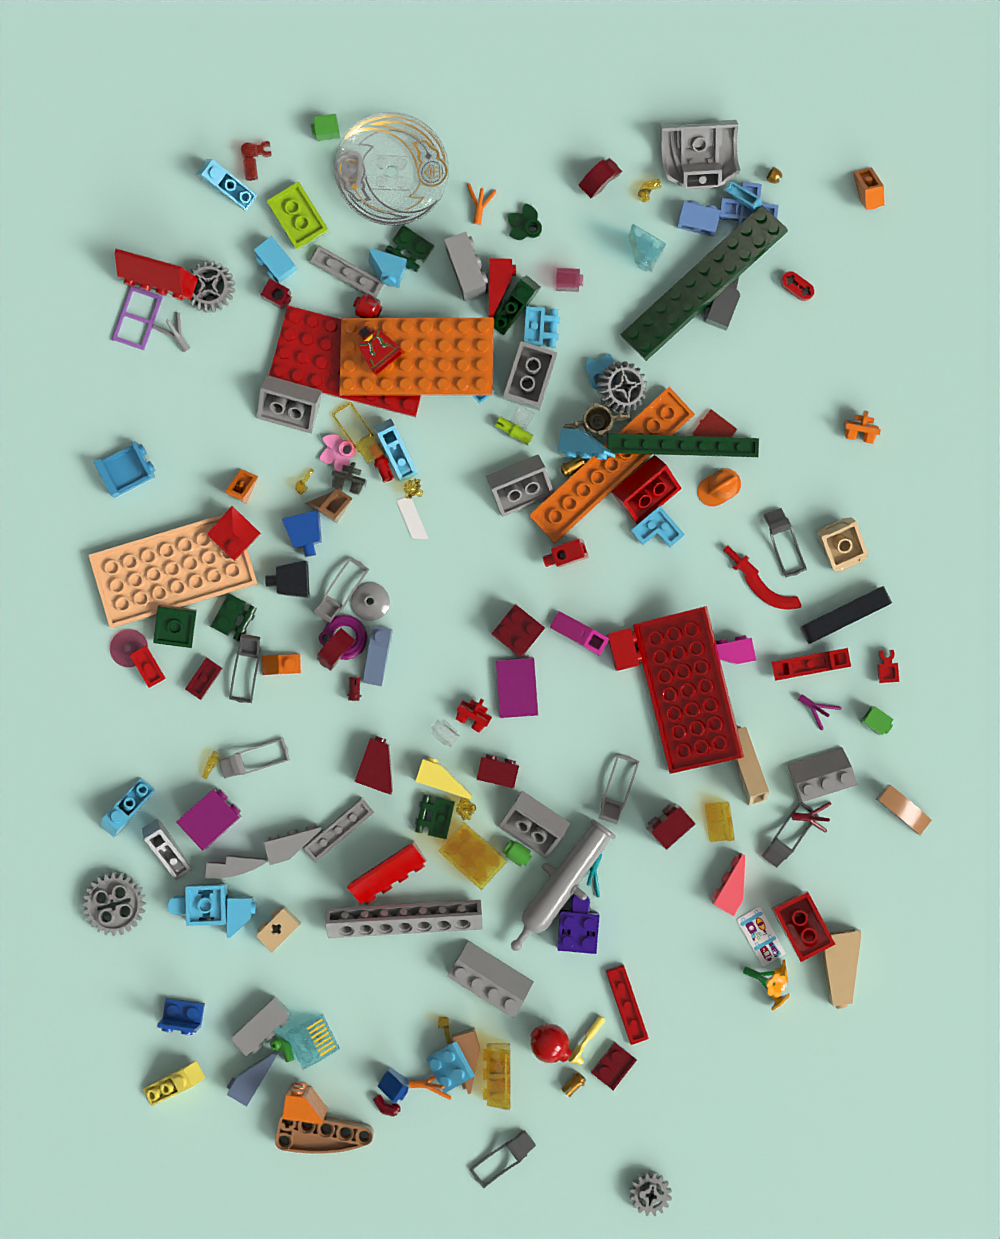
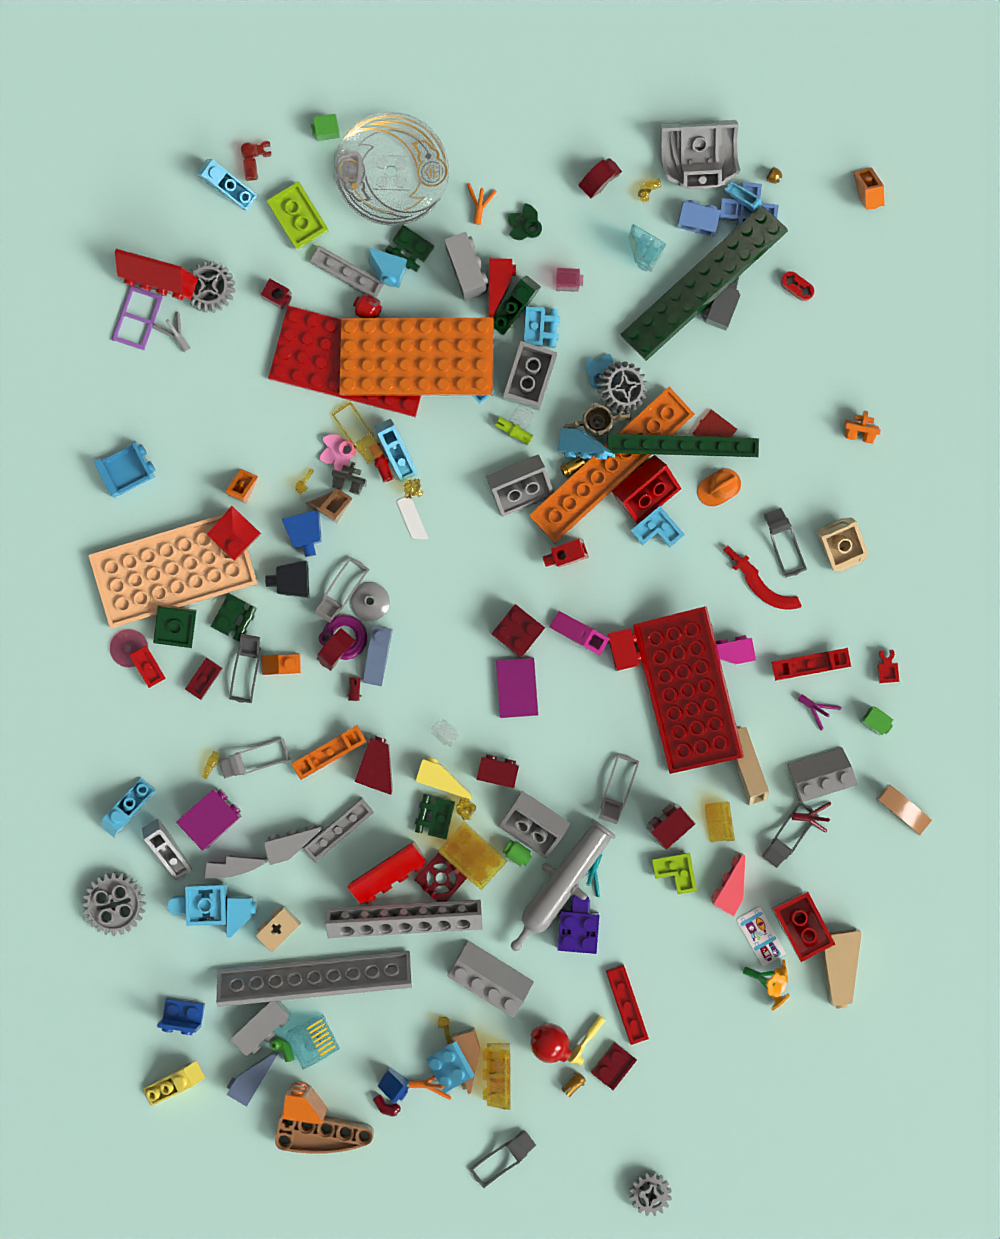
(275, 259): medium azure brick -> none
(289, 404): light grey slope -> none
(314, 978): none -> light grey plate
(329, 752): none -> orange slope
(378, 349): red torso -> none
(421, 879): none -> dark red piece
(475, 711): red hips -> none
(678, 866): none -> lime plate
(846, 614): black beam -> none

